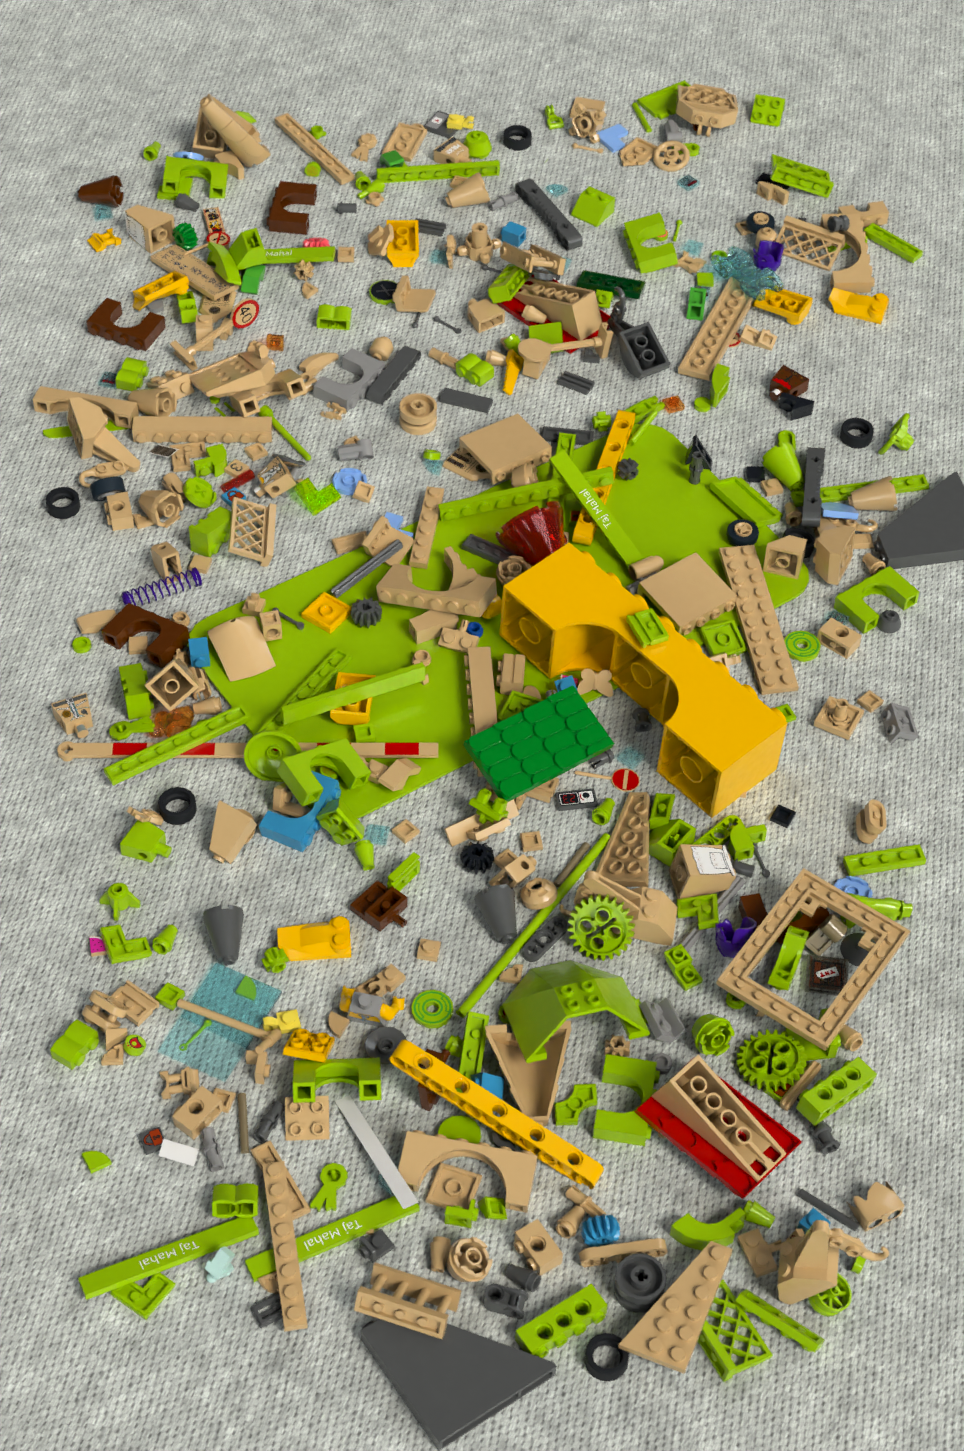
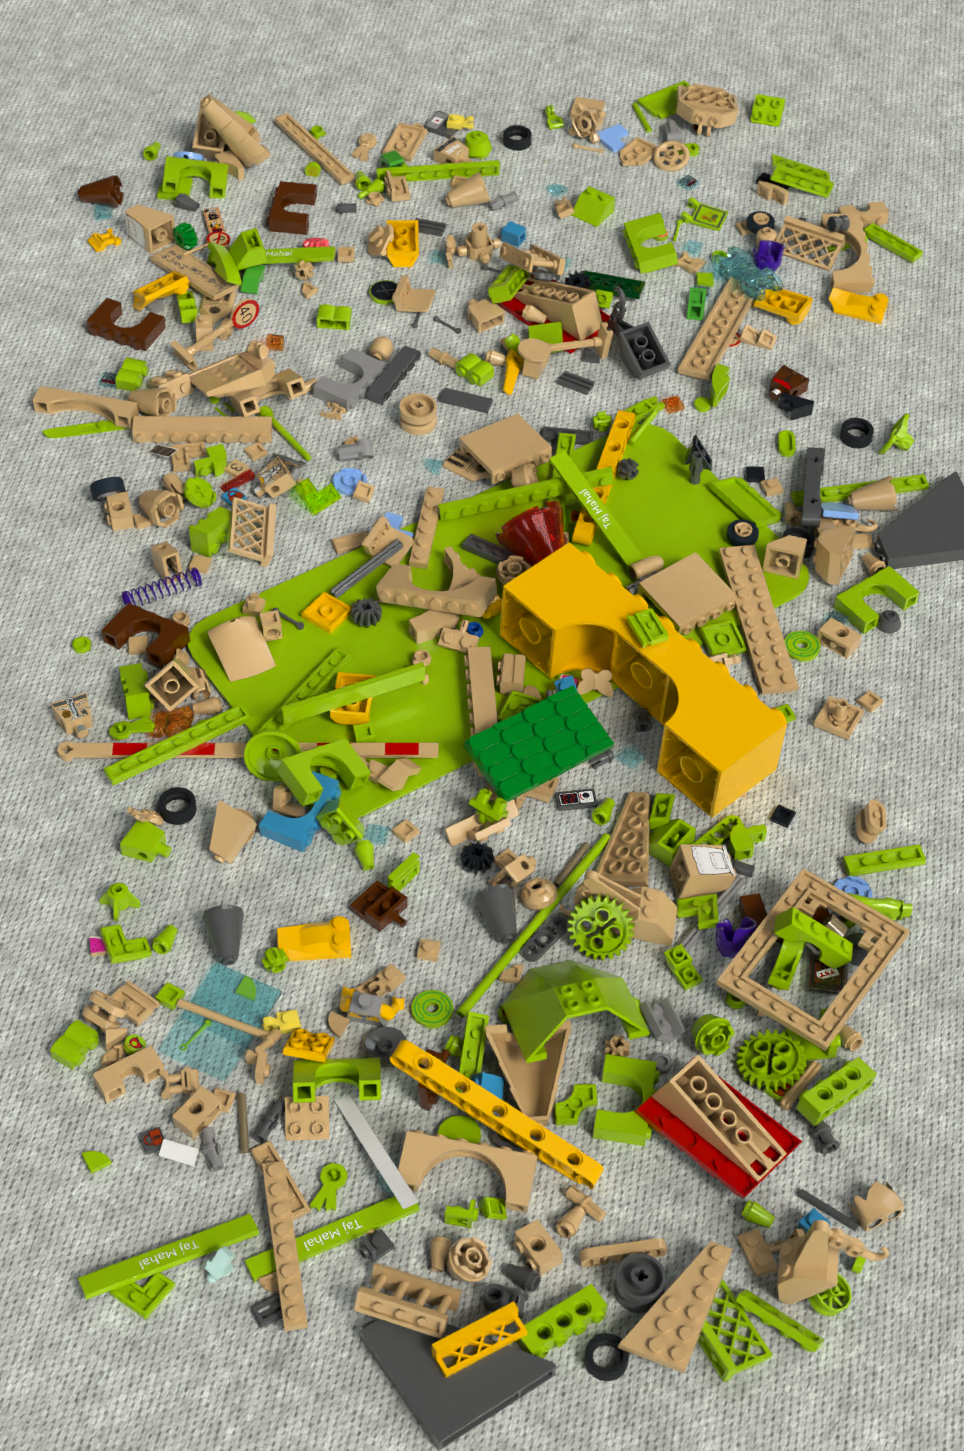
(62, 512): black tyre -> none
(92, 437): tan slope -> none
(95, 621): tan slope -> none
(142, 1063): none -> tan arch
(199, 652): dark azure brick -> none
(235, 1200): lime brick -> none
(315, 363): tan piece -> none
(396, 187): none -> tan bracket
(431, 454): lime tile -> none
(453, 1187): tan tile -> none
(472, 1333): none -> yellow fence
(531, 841): tan tile -> none
(538, 200): dark grey gear -> none
(564, 208): none -> tan plate
(578, 280): none -> black gear
(600, 1230): dark azure gear -> none
(622, 779): piece -> none
(698, 1234): lime arch -> none
(704, 215): none -> lime flag
(766, 873): dark grey hinge -> none
(784, 466): lime cone -> none
(796, 926): none -> lime arch
(898, 723): light grey bracket -> none

